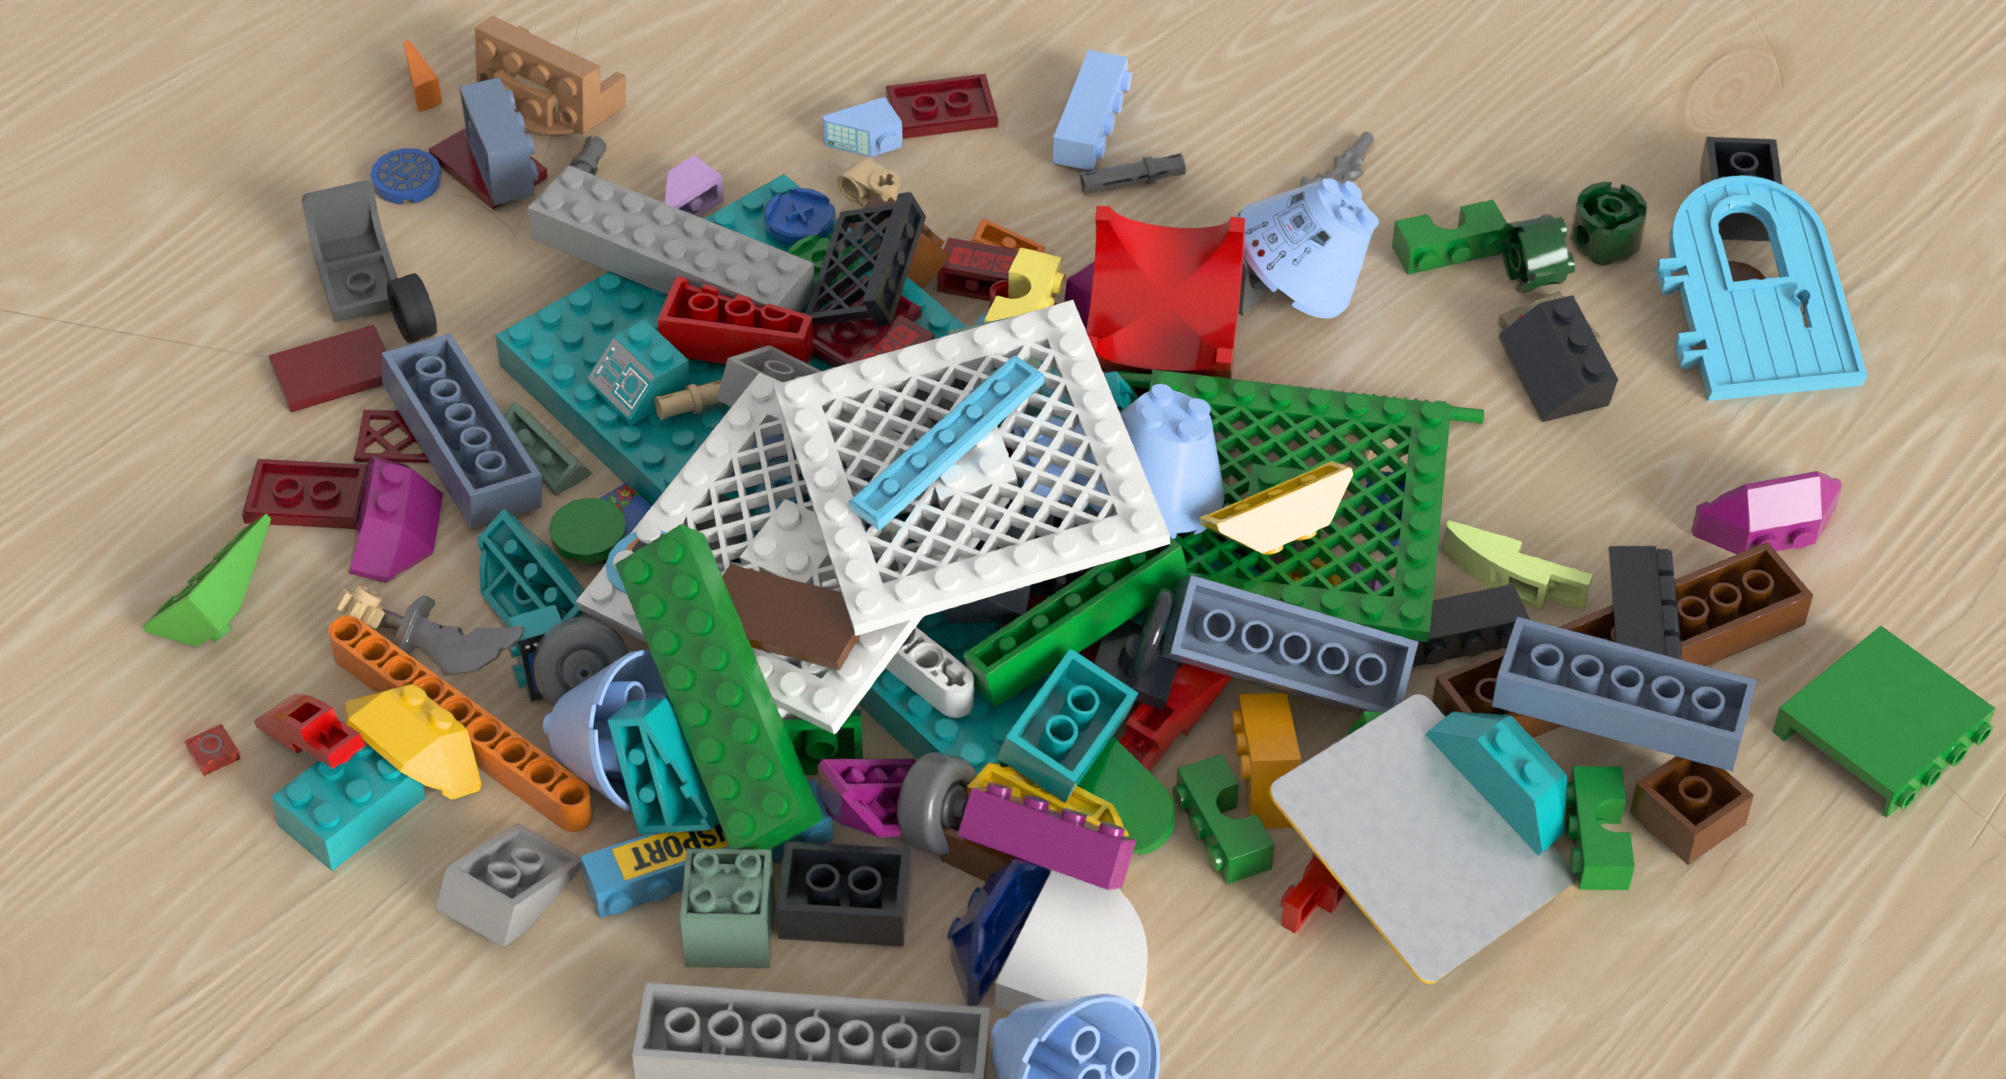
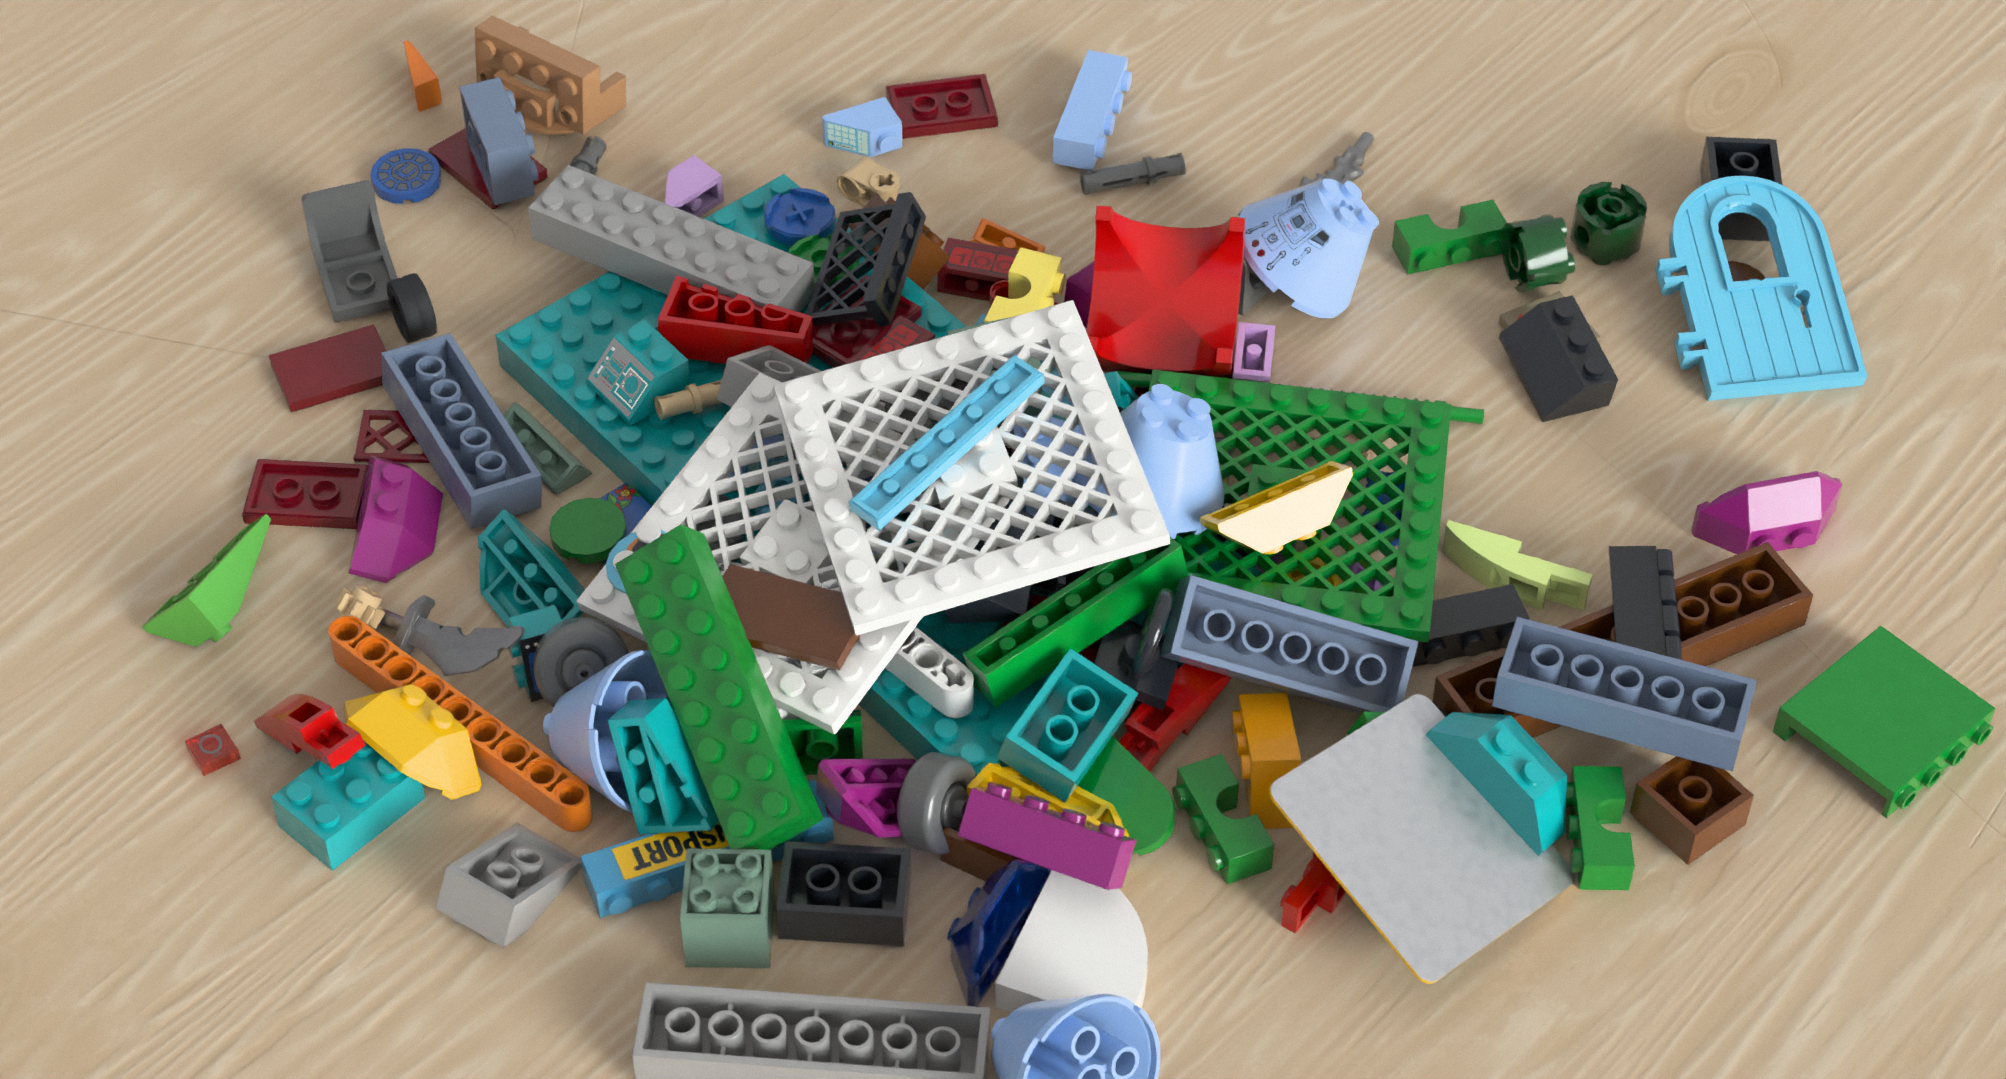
(1254, 352): none -> lavender slope

